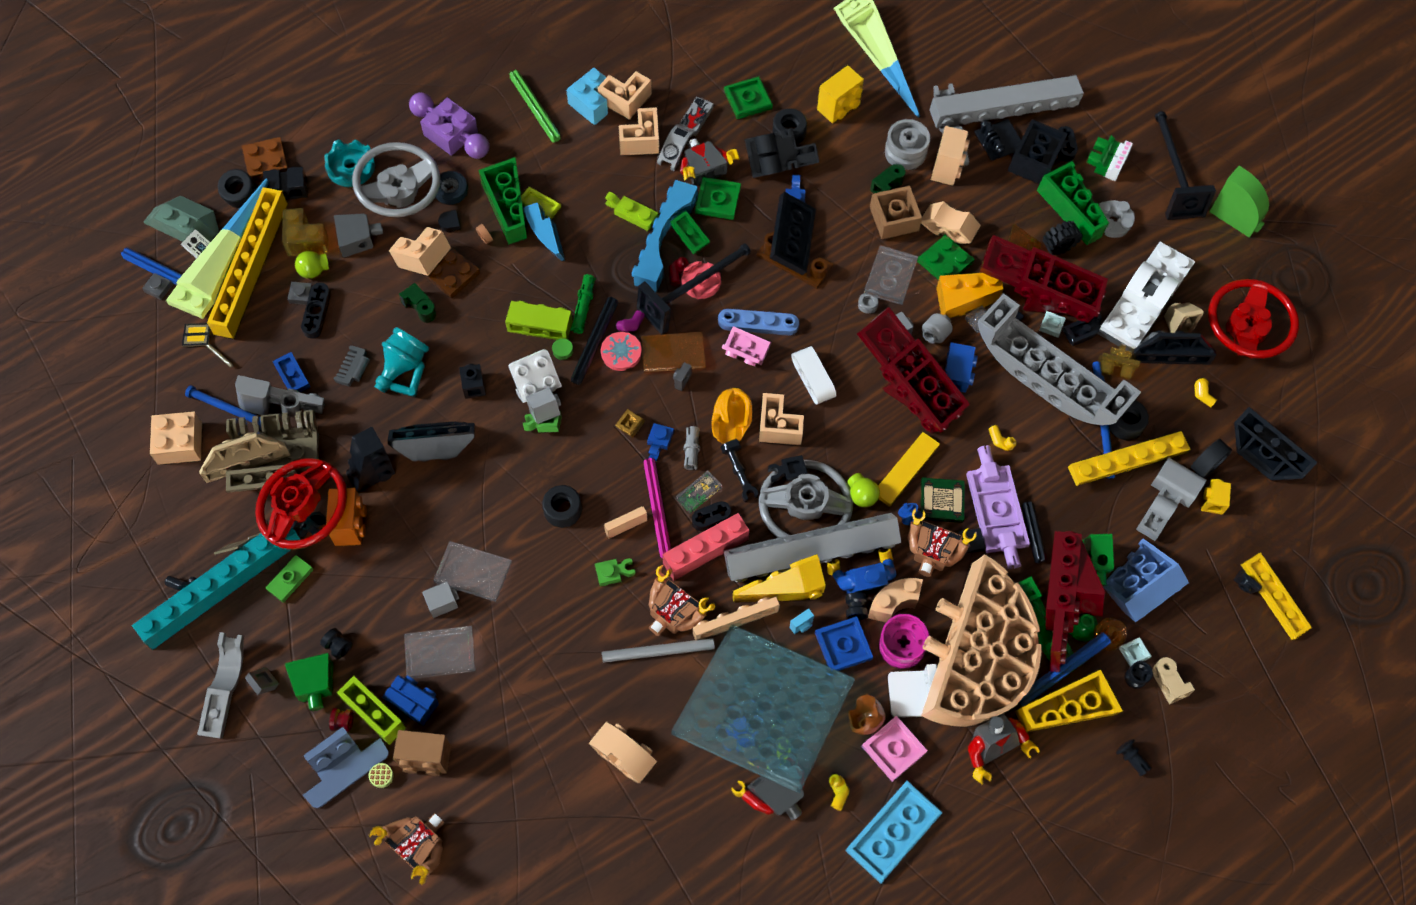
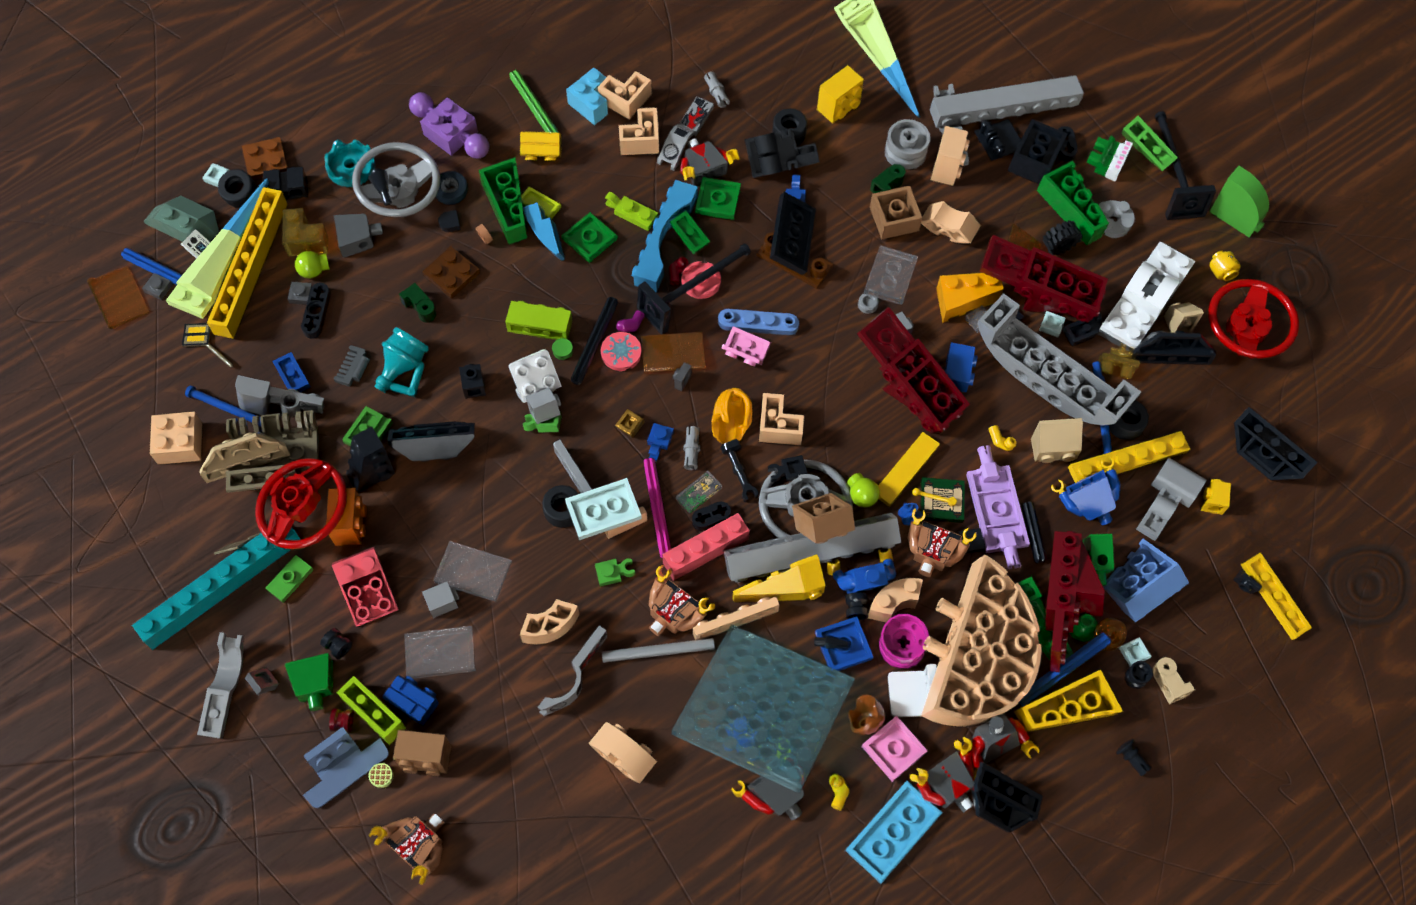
(118, 297): none -> clear orange piece
(176, 583): black arm -> none
(214, 174): none -> light aqua tile
(312, 524): black plate -> none
(365, 586): none -> coral slope
(367, 419): none -> bright green plate
(379, 179): none -> black cone
(423, 254): light nougat brick -> none
(540, 145): none -> yellow brick
(550, 624): none -> light nougat brick
(551, 705): none -> light grey piece
(571, 468): none -> light grey tile
(584, 295): green pin -> none
(589, 237): none -> green tile
(603, 509): none -> light aqua plate
(716, 89): none -> light grey pin
(748, 97): green tile -> none
(802, 622): medium azure plate -> none
(813, 375): white beam -> none
(823, 518): none -> medium nougat brick
(831, 642): none -> black bar
(937, 328): light grey head -> none
(945, 258): green plate -> none
(949, 779): none -> torso
(951, 501): none -> yellow hinge
(1003, 799): none -> black wedge
(1057, 440): none -> tan slope
(1093, 495): none -> blue torso
(1148, 143): none -> bright green slope
(1202, 392): yellow arm -> none
(1211, 458): black tyre -> none
(1225, 265): none -> yellow head

